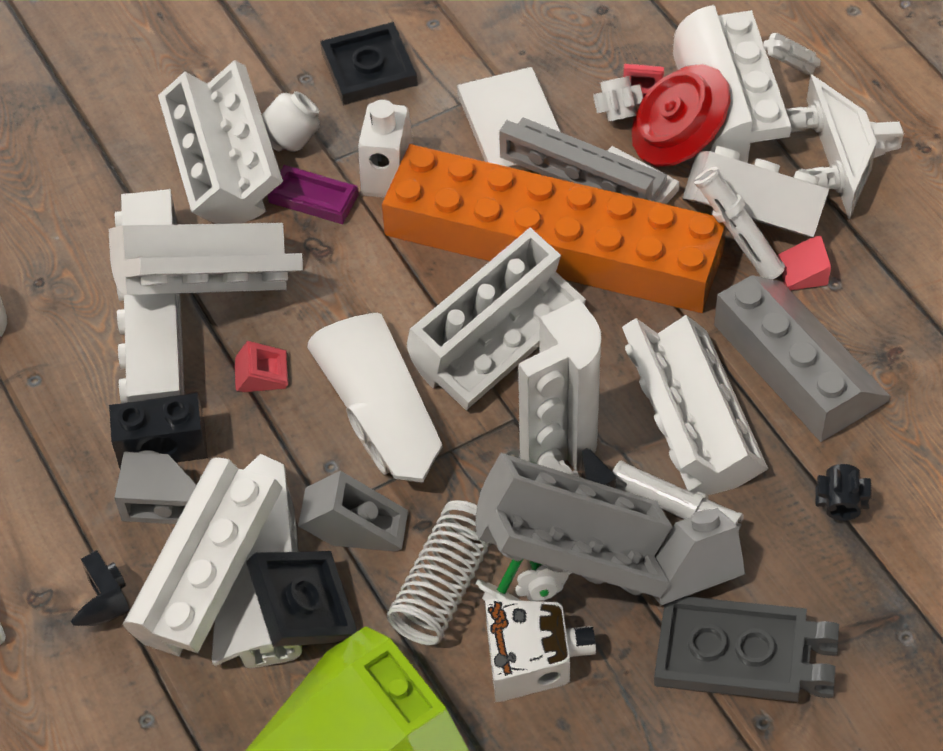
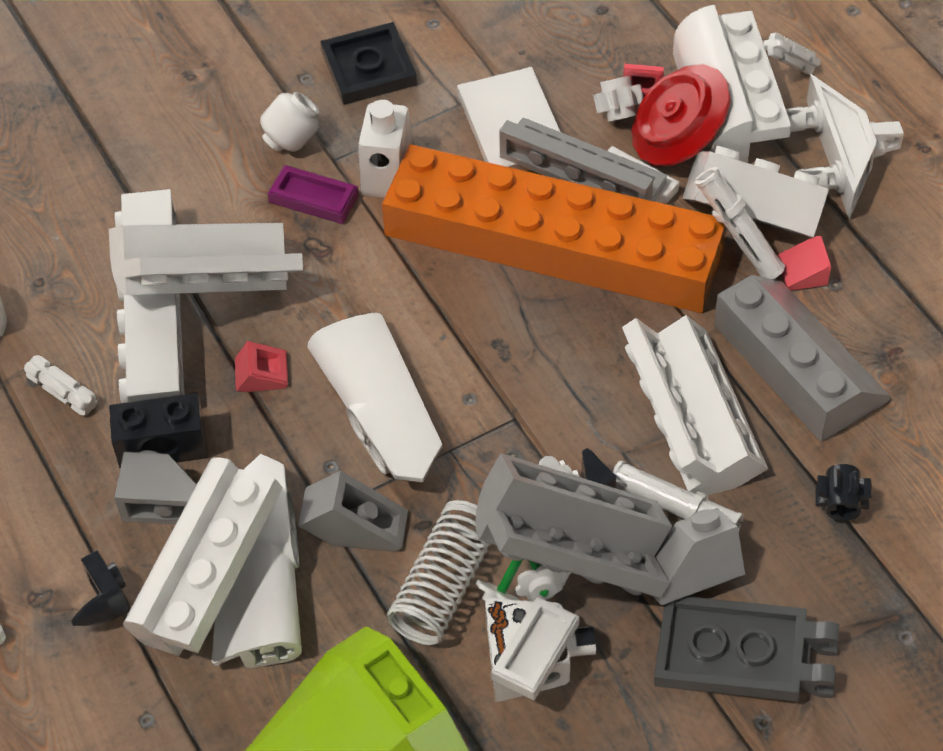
(60, 385): none -> white axle
(220, 145): white brick -> none
(301, 597): black tile -> none
(490, 320): white brick -> none
(535, 648): none -> white tile
(561, 388): white brick -> none

